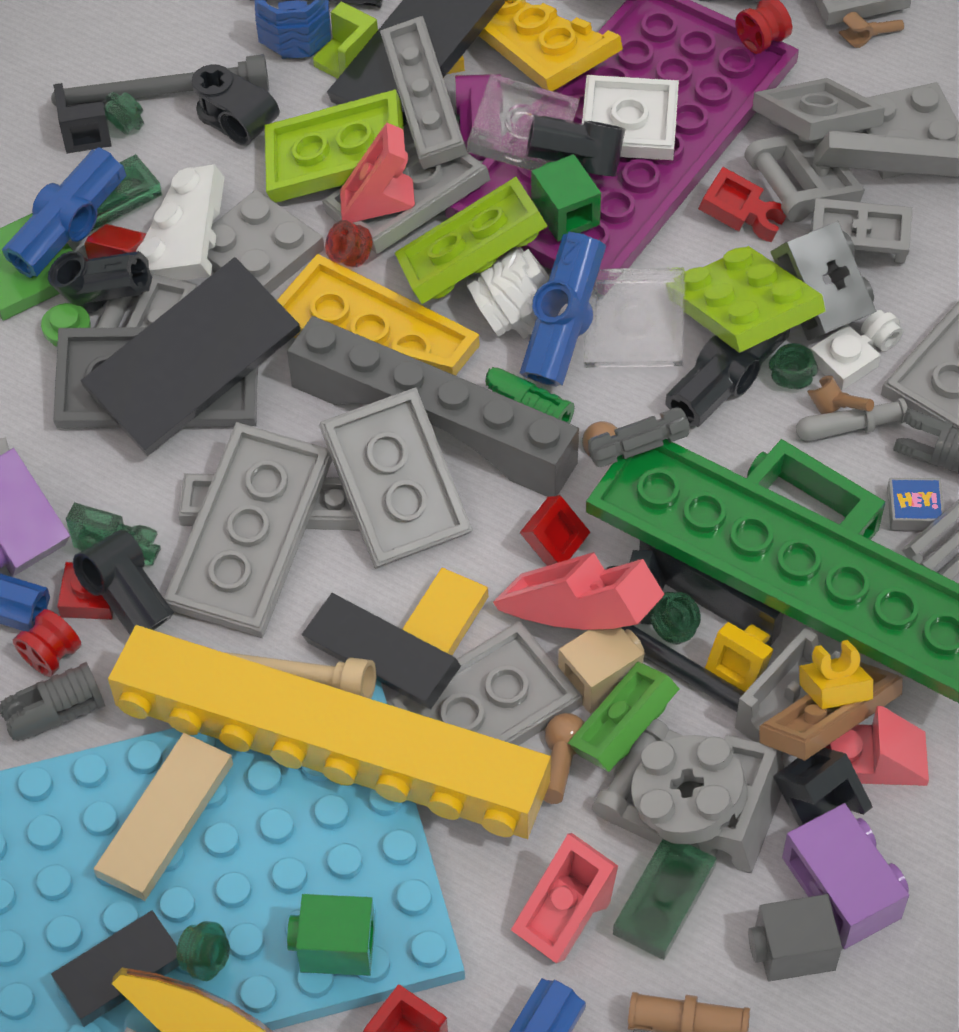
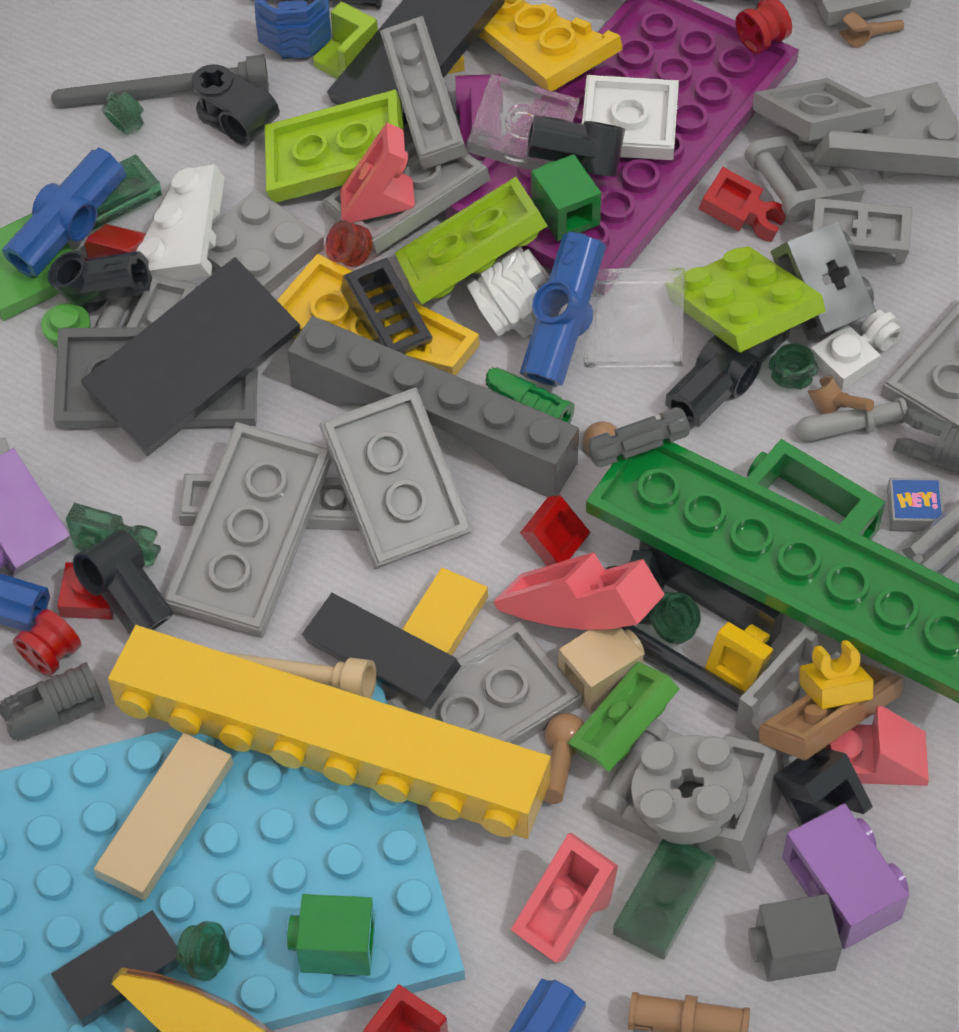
(81, 125): black panel -> none
(382, 275): none -> black slope

